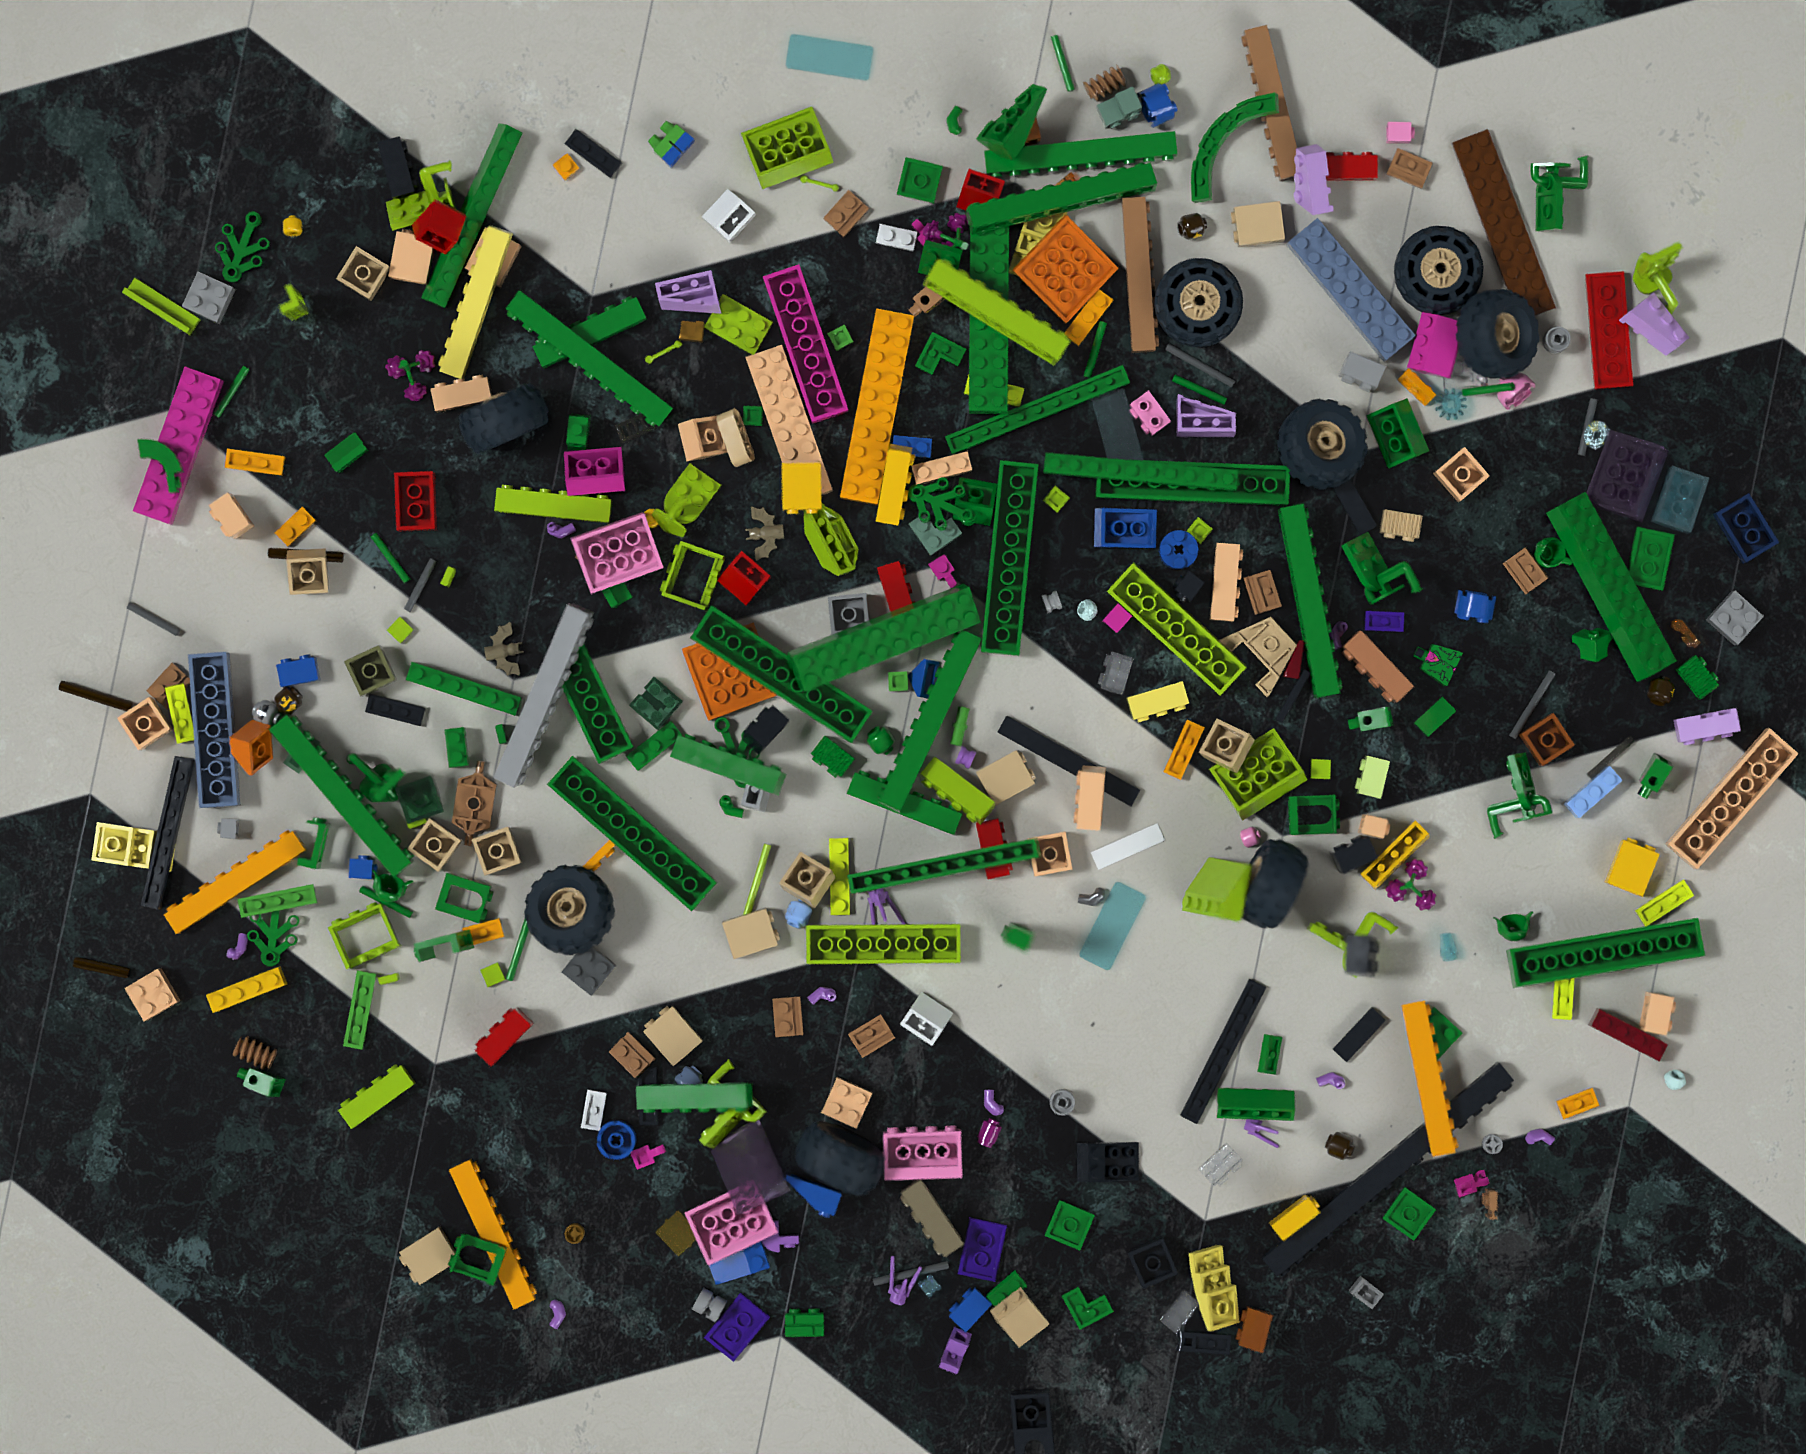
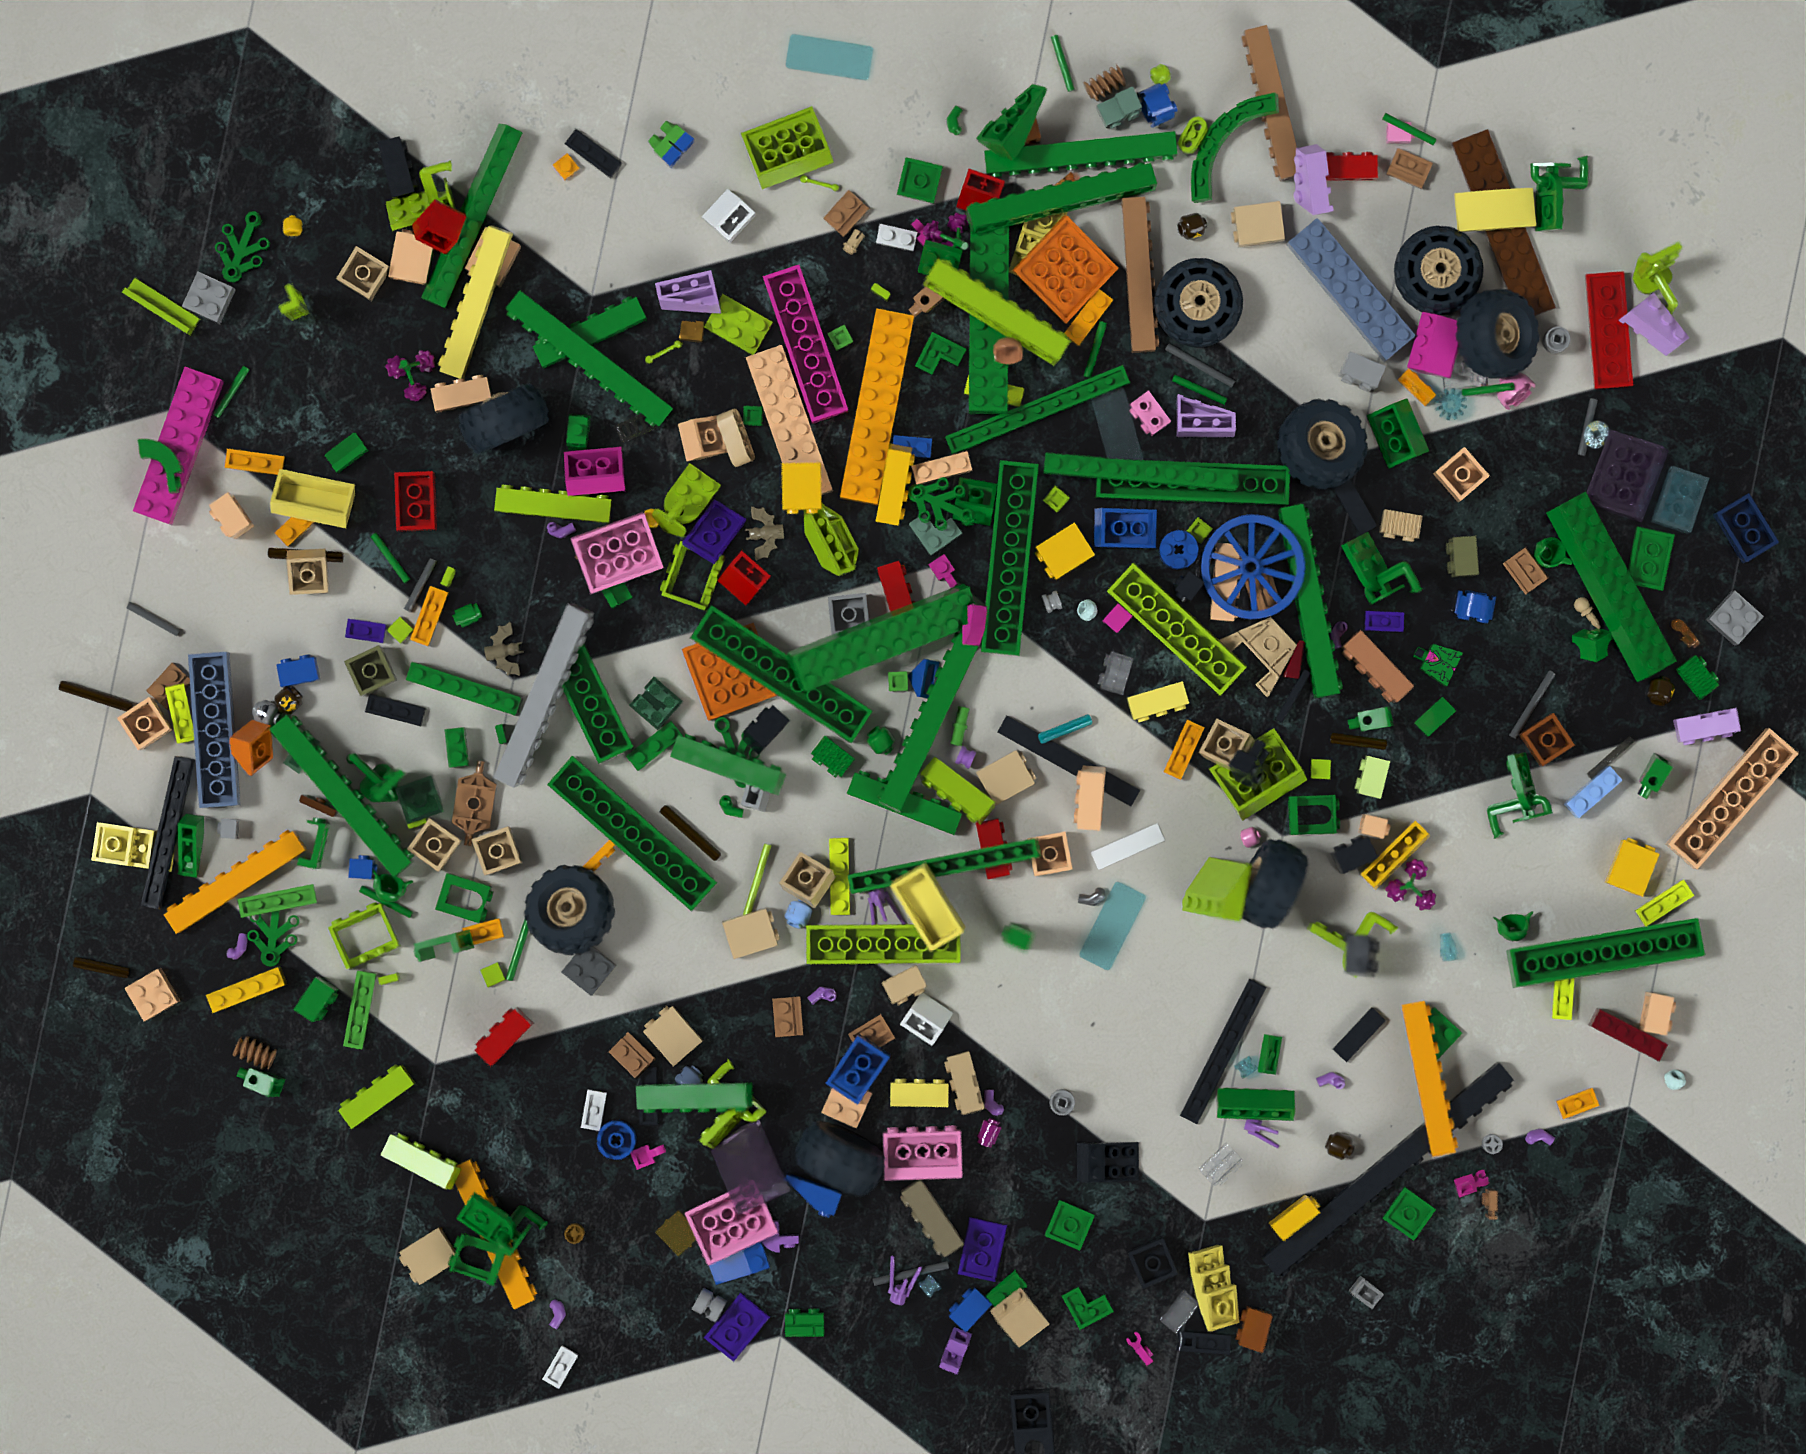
(190, 844): none -> green slope
(312, 498): none -> light yellow piece
(316, 999): none -> green brick
(318, 804): none -> reddish brown plate
(365, 630): none -> dark purple plate
(421, 1161): none -> brick
(429, 616): none -> light orange plate
(467, 615): none -> green brick
(495, 1224): none -> green plate
(560, 1367): none -> white plate
(689, 832): none -> dark brown axle
(714, 531): none -> dark purple tile
(853, 242): none -> tan pin
(858, 1069): none -> blue slope
(881, 292): none -> lime tile
(905, 984): none -> tan brick
(919, 1093): none -> light yellow brick
(928, 906): none -> light yellow piece
(964, 1083): none -> tan wedge
(974, 630): none -> dark pink slope
(1008, 350): none -> nougat hair
(1064, 551): none -> yellow brick
(1065, 728): none -> teal axle
(1144, 1353): none -> dark pink plate
(1192, 135): none -> lime plate
(1227, 605): none -> blue wheel
(1245, 1067): none -> clear light blue wheel
(1248, 766): none -> black brick
(1358, 741): none -> dark brown axle
(1409, 129): none -> green piece
(1462, 557): none -> olive brick
(1495, 209): none -> light yellow slope
(1582, 605): none -> tan bar

